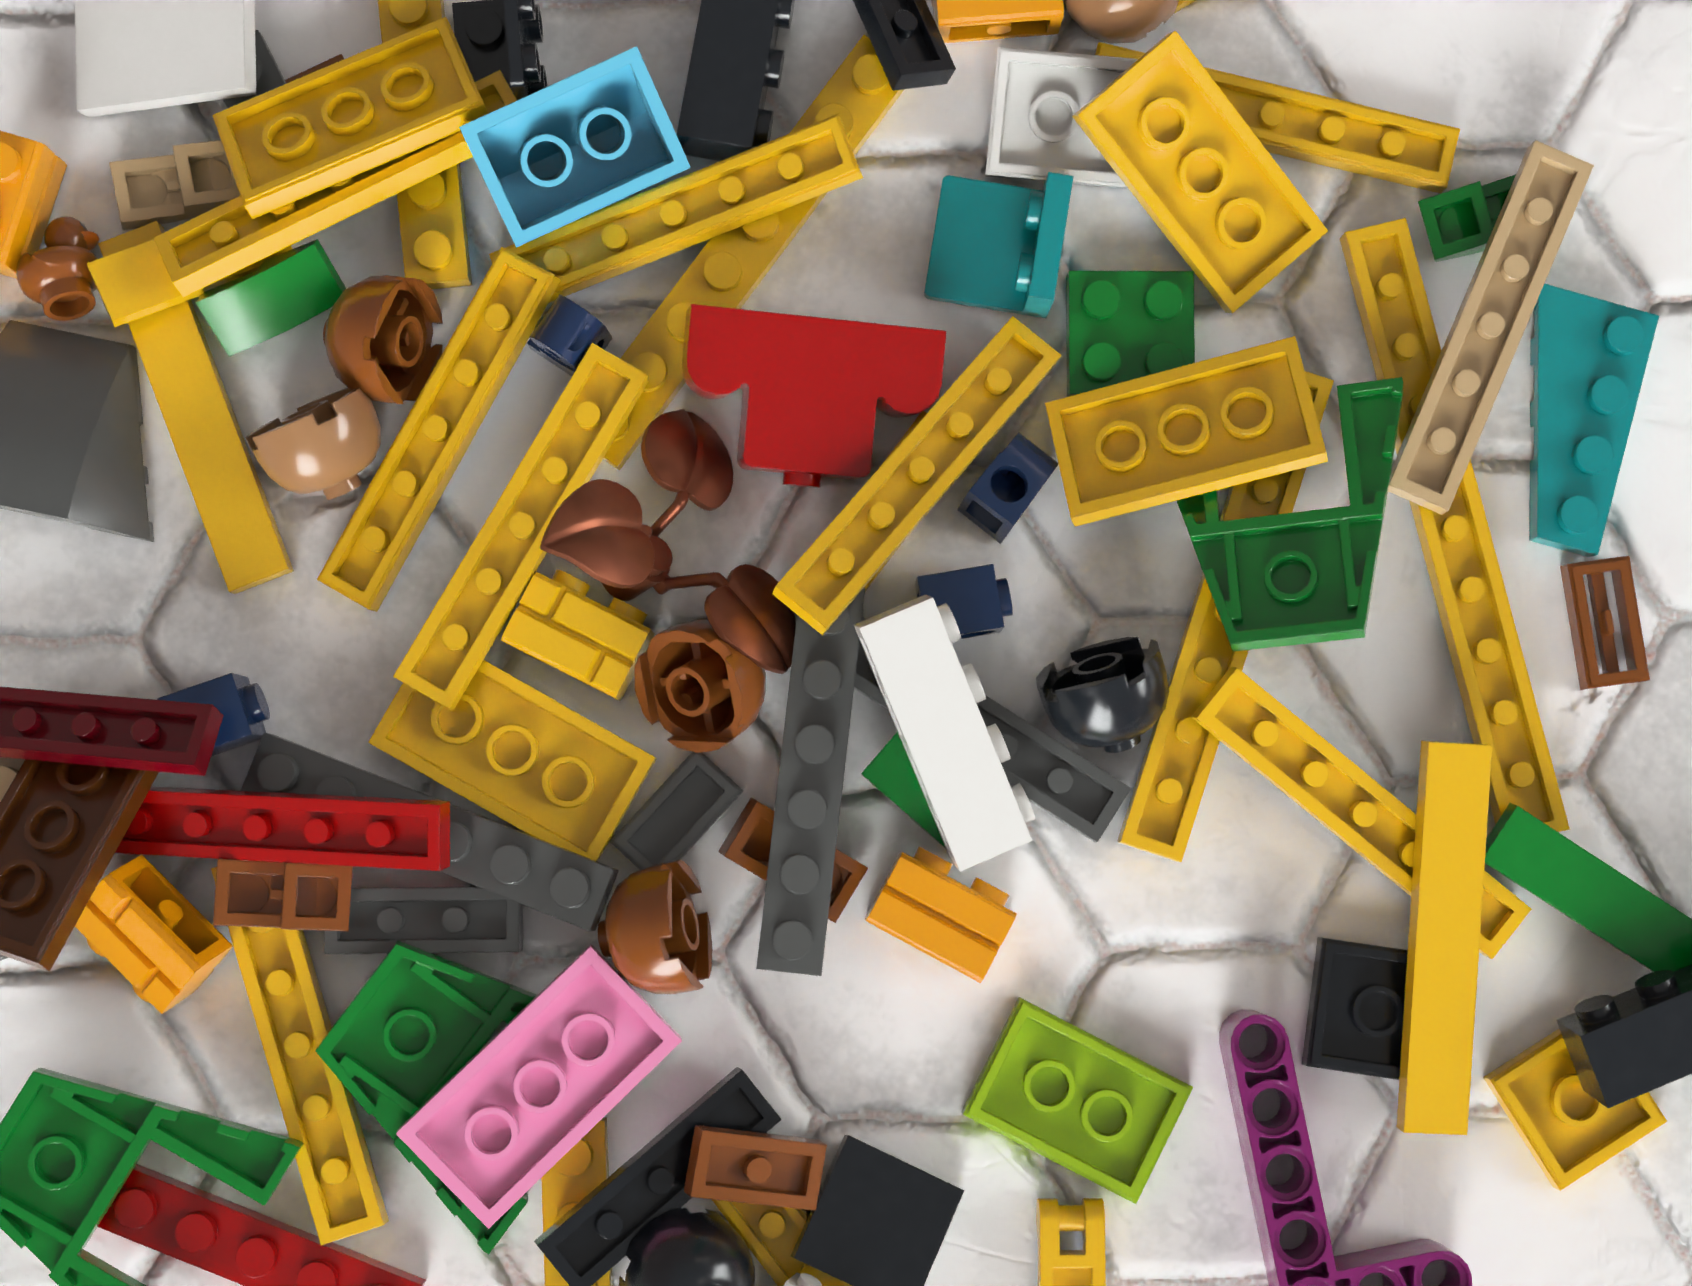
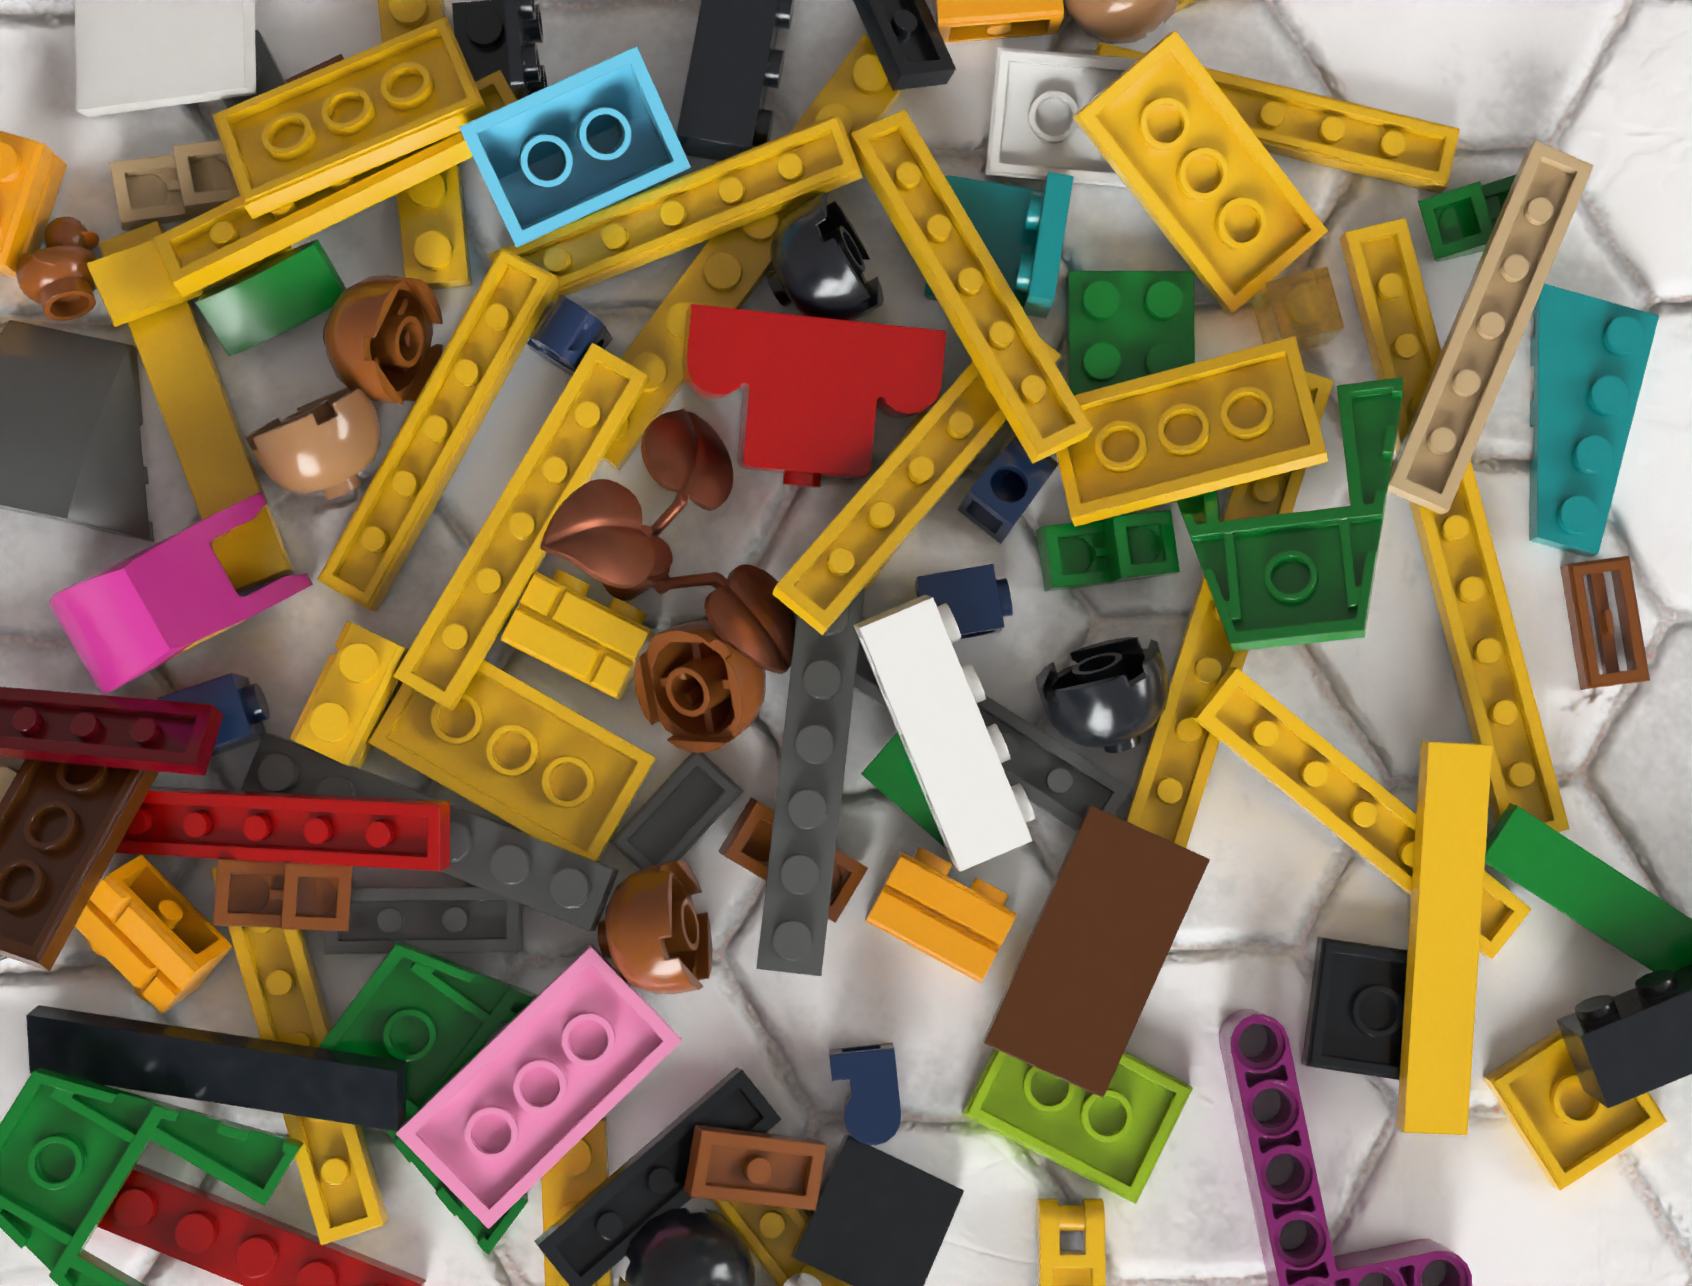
(162, 601): none -> dark pink piece
(219, 1067): none -> black tile
(350, 696): none -> yellow brick
(821, 263): none -> black cylinder
(873, 1104): none -> dark blue leg
(969, 286): none -> yellow plate
(1095, 951): none -> reddish brown tile
(1108, 550): none -> green slope
(1299, 307): none -> clear yellow brick

